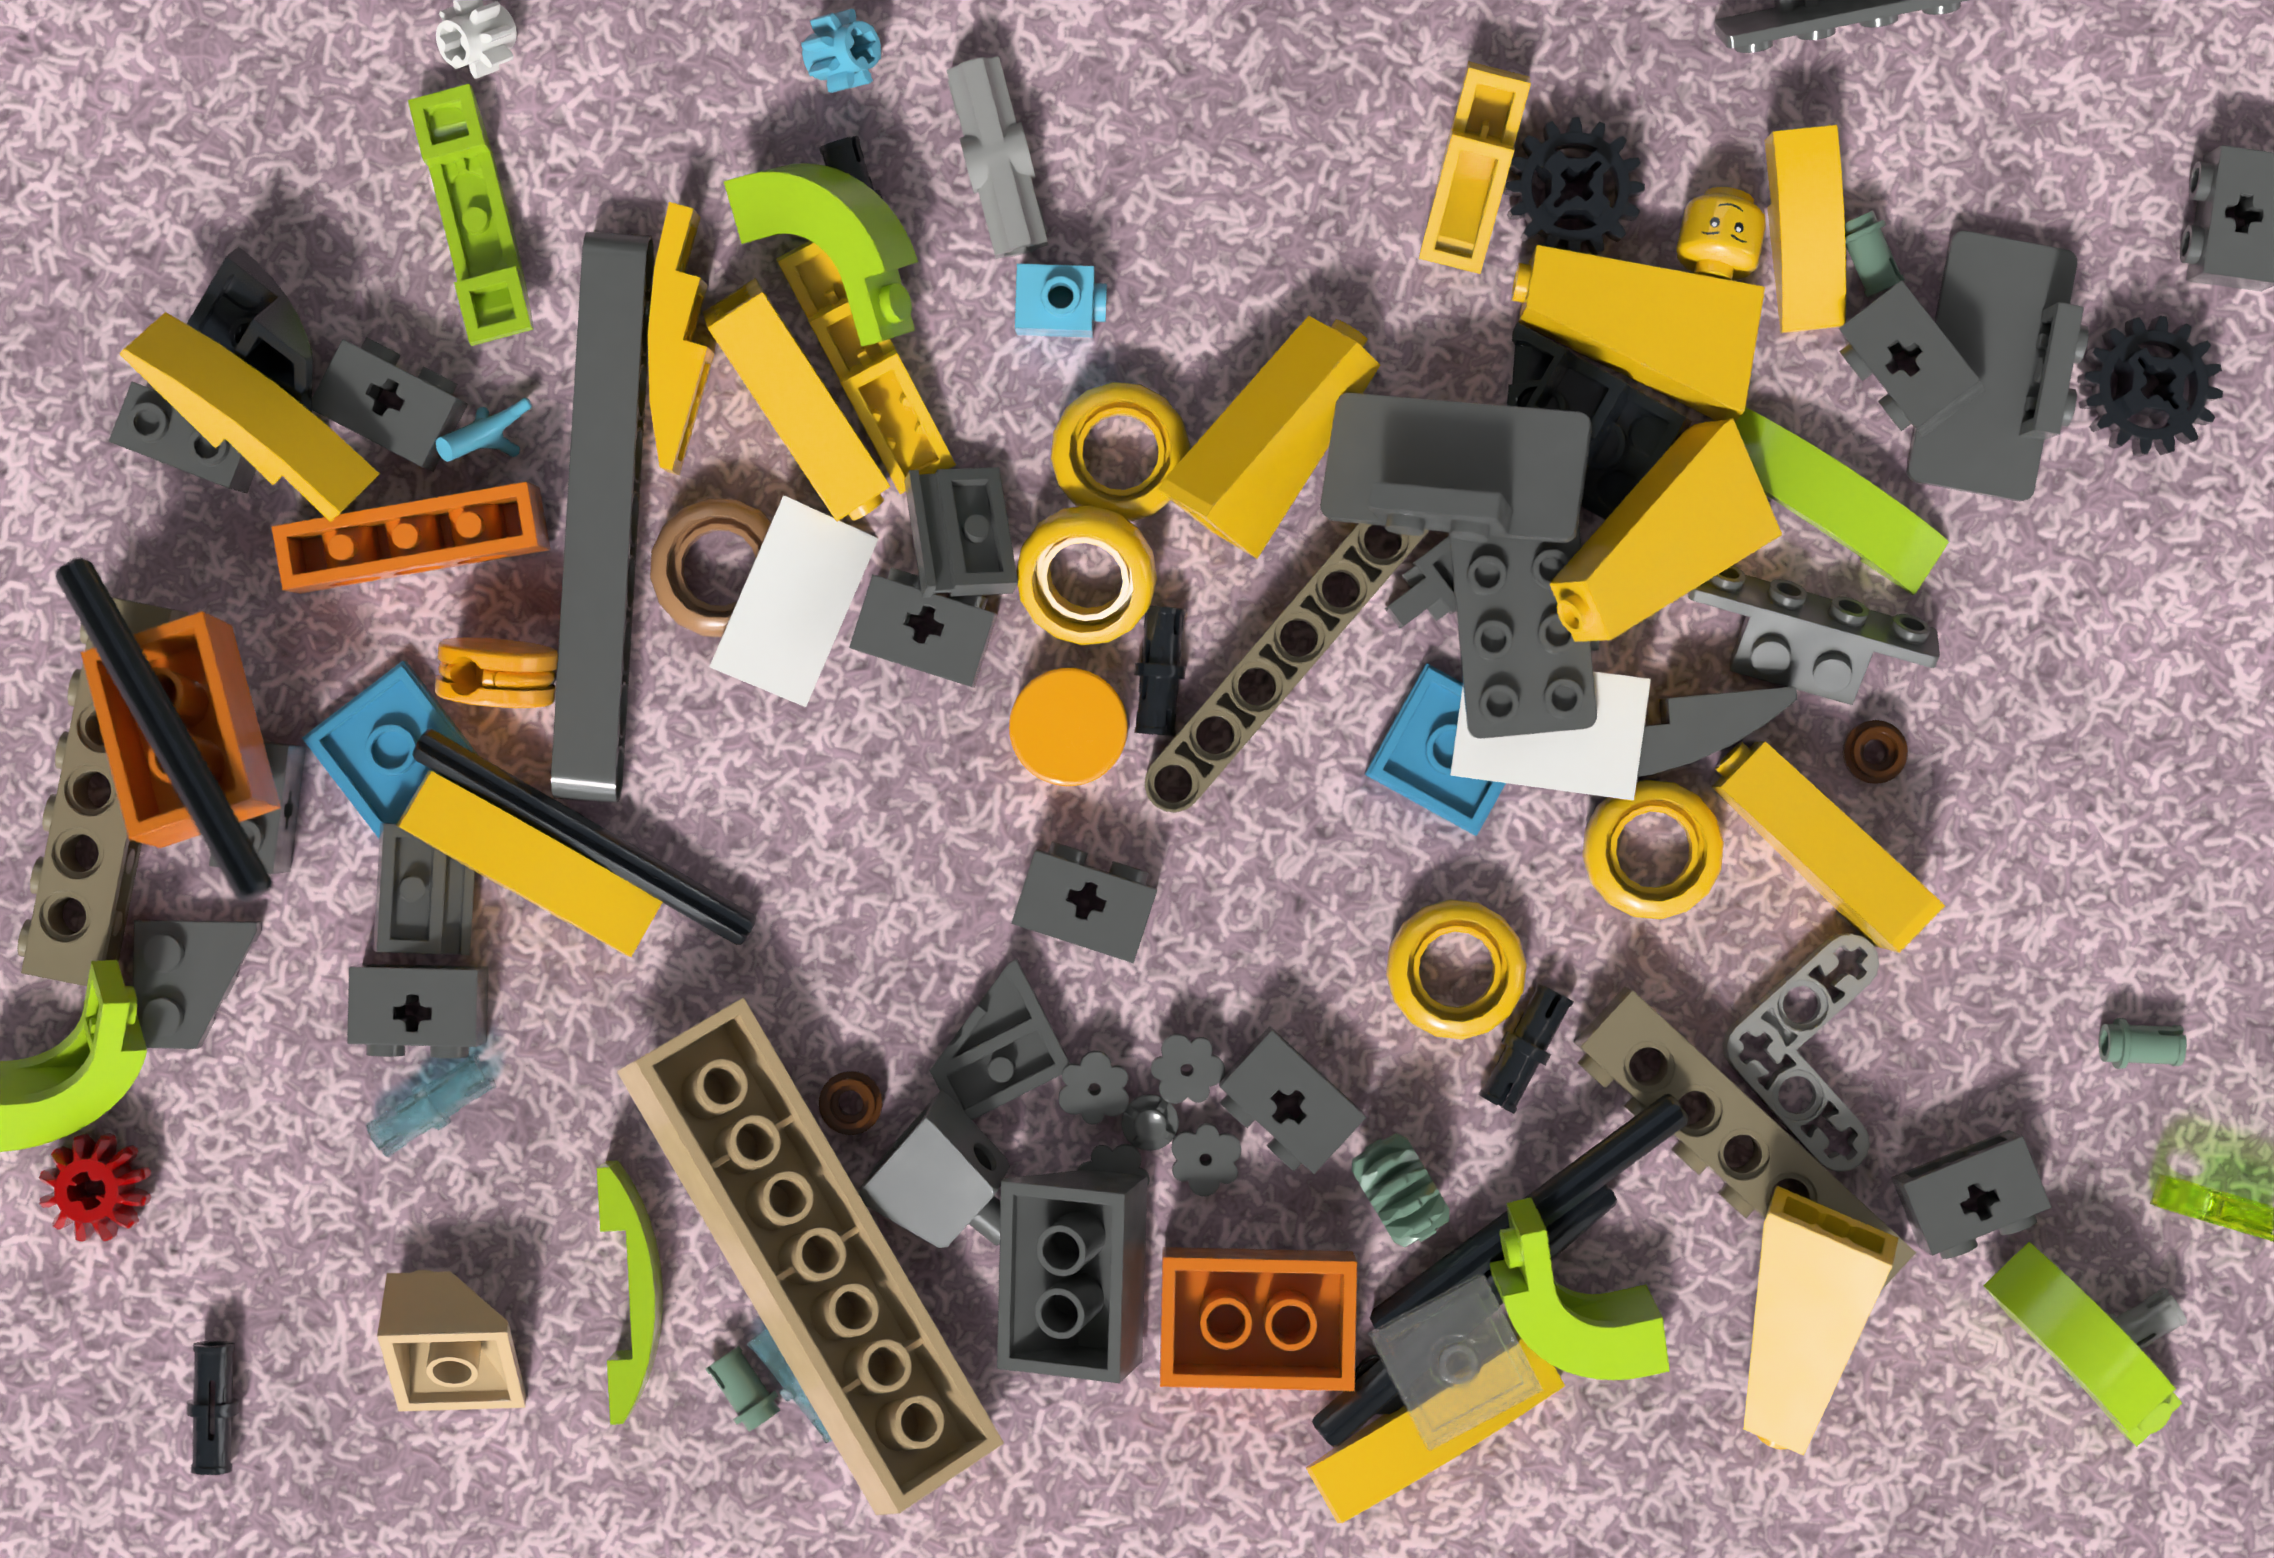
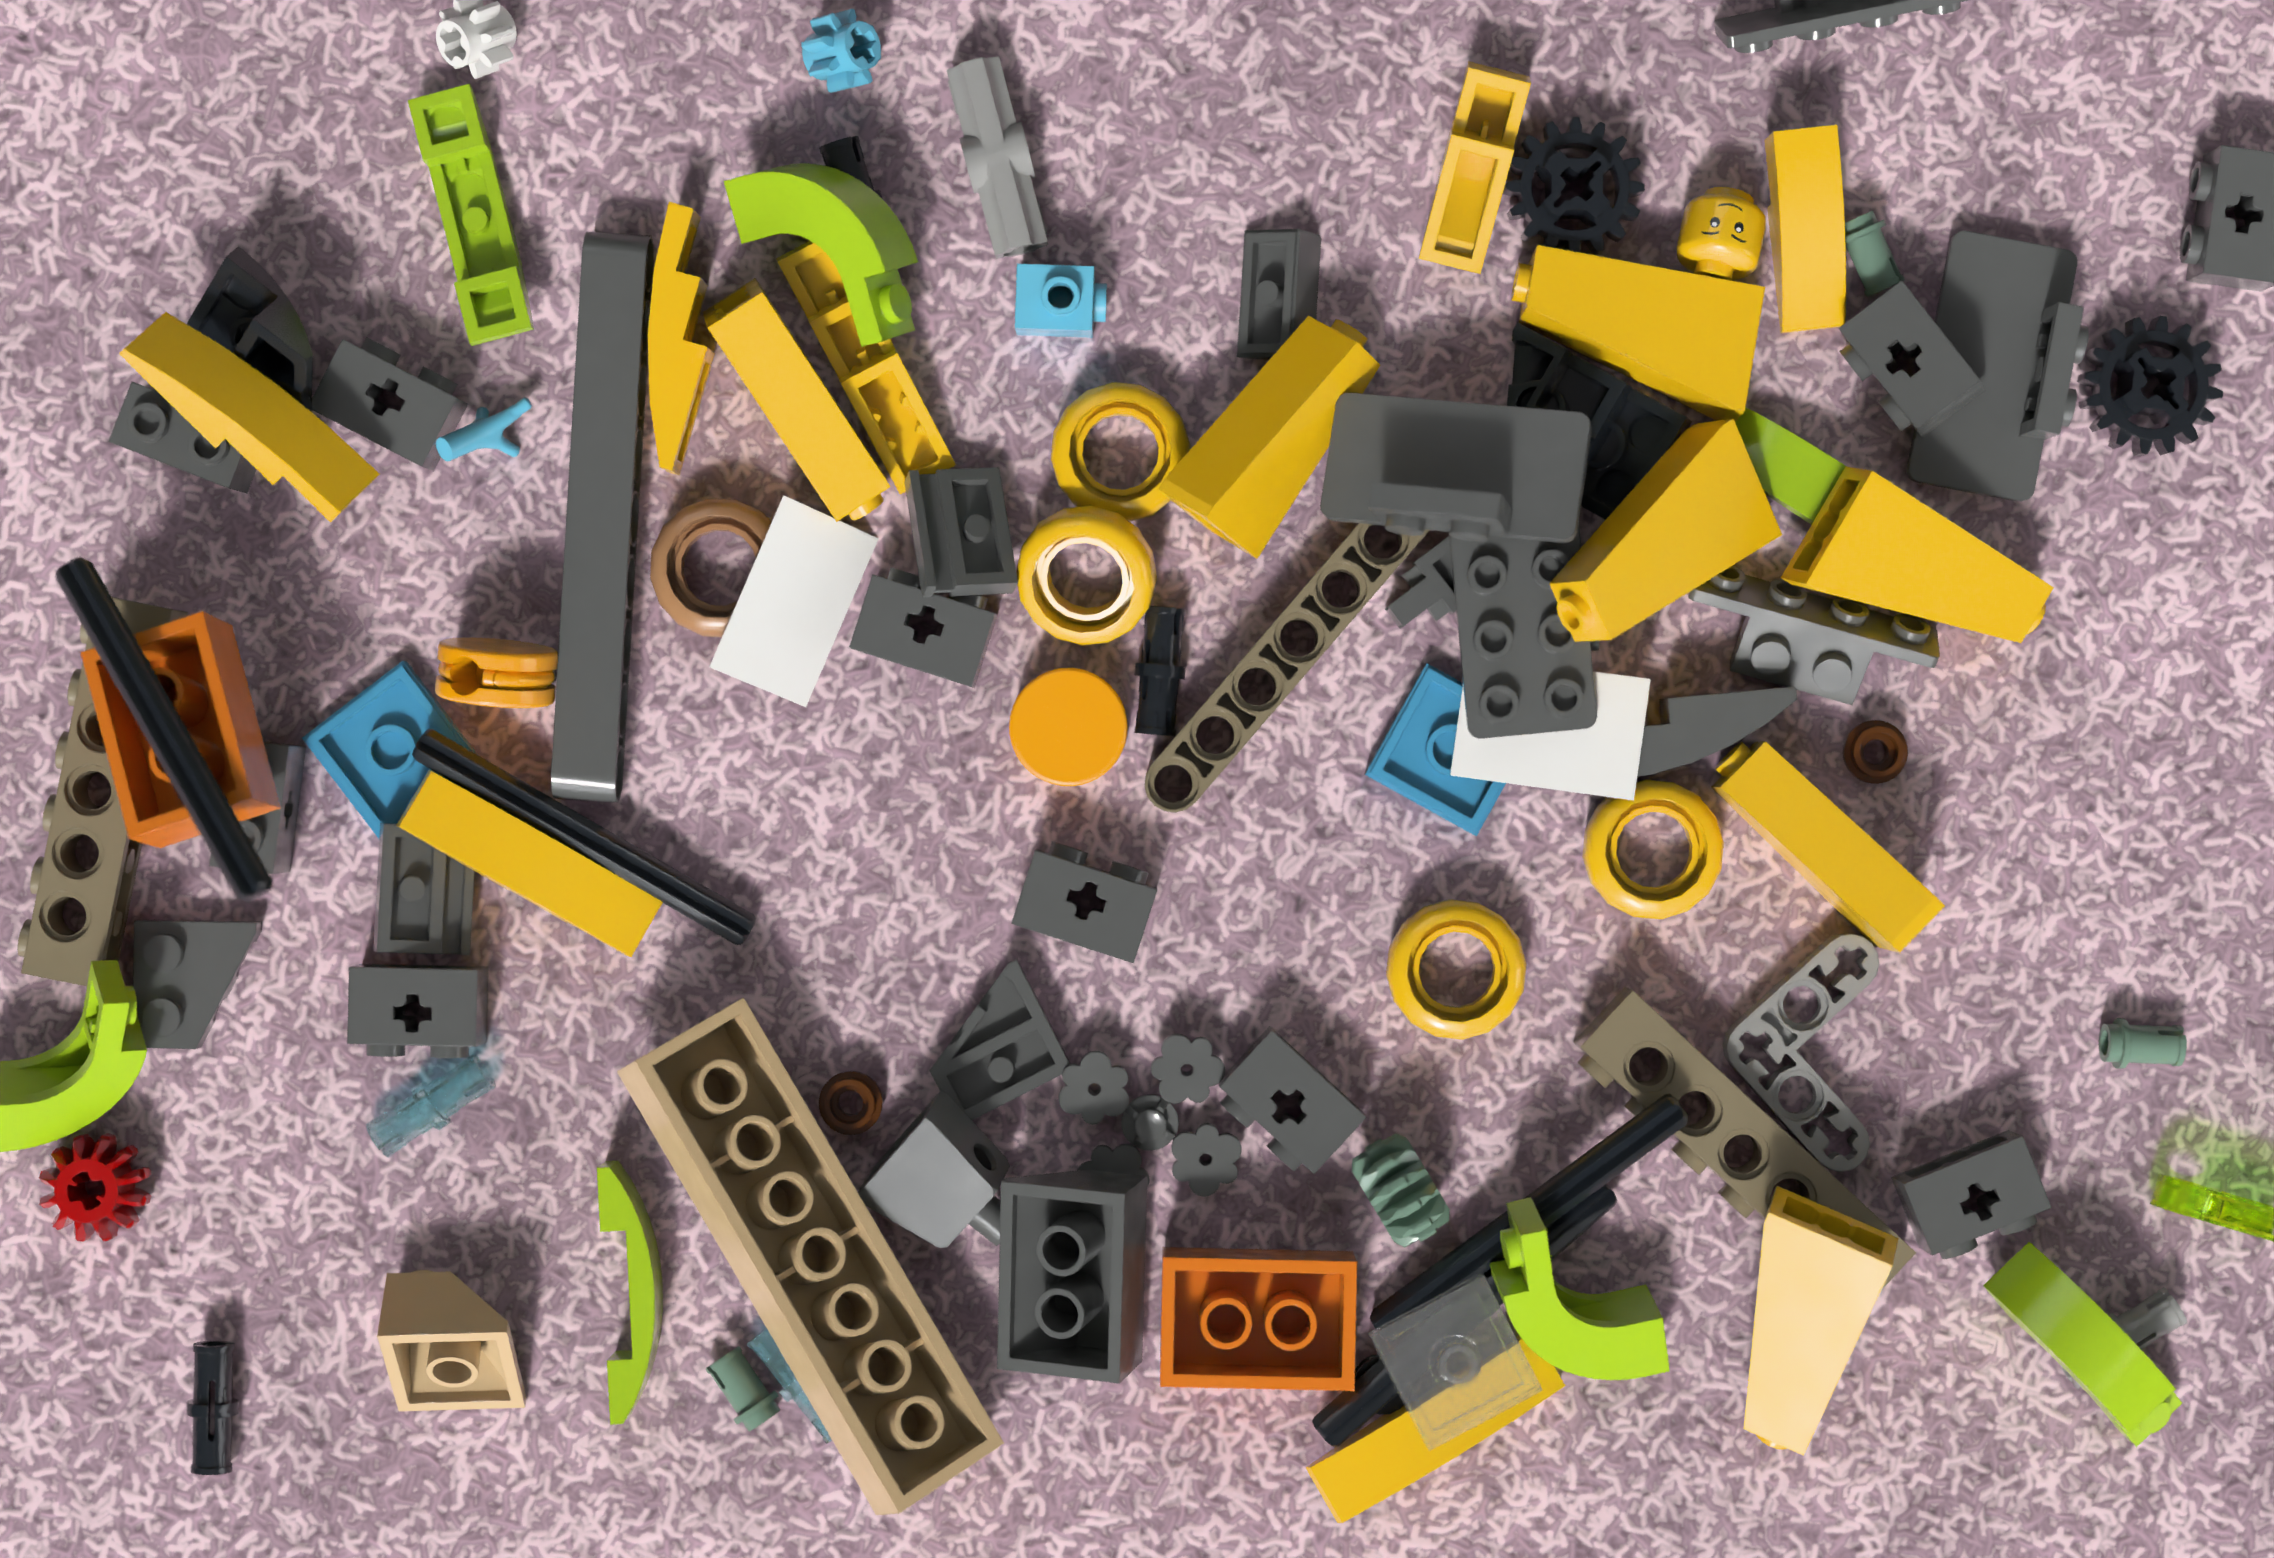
(411, 538): orange brick -> none
(1276, 288): none -> dark grey slope
(1526, 1048): black pin -> none
(1907, 558): none -> yellow slope

